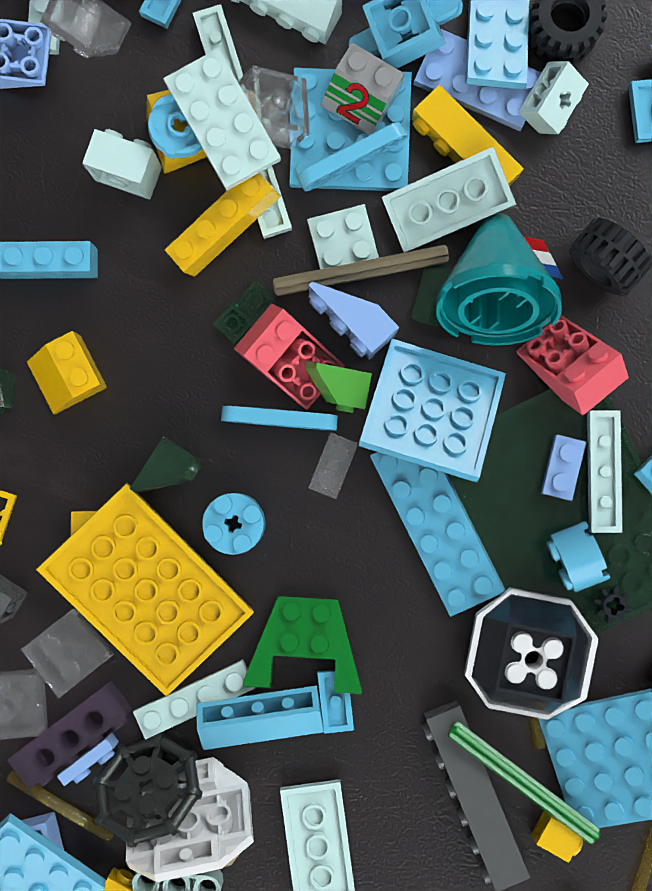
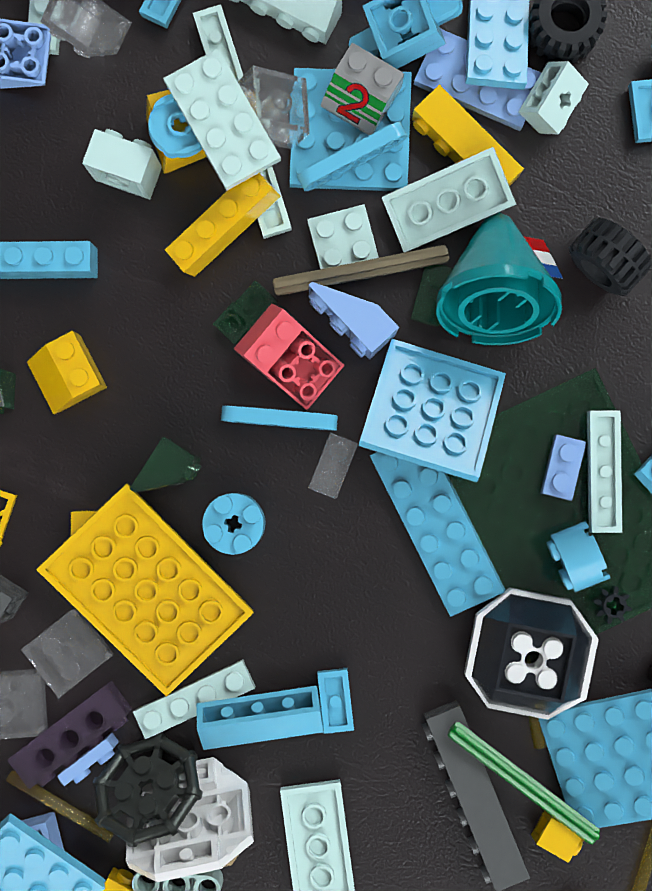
(305, 630): green wing -> none
(340, 385): bright green slope -> none
(574, 364): coral slope -> none

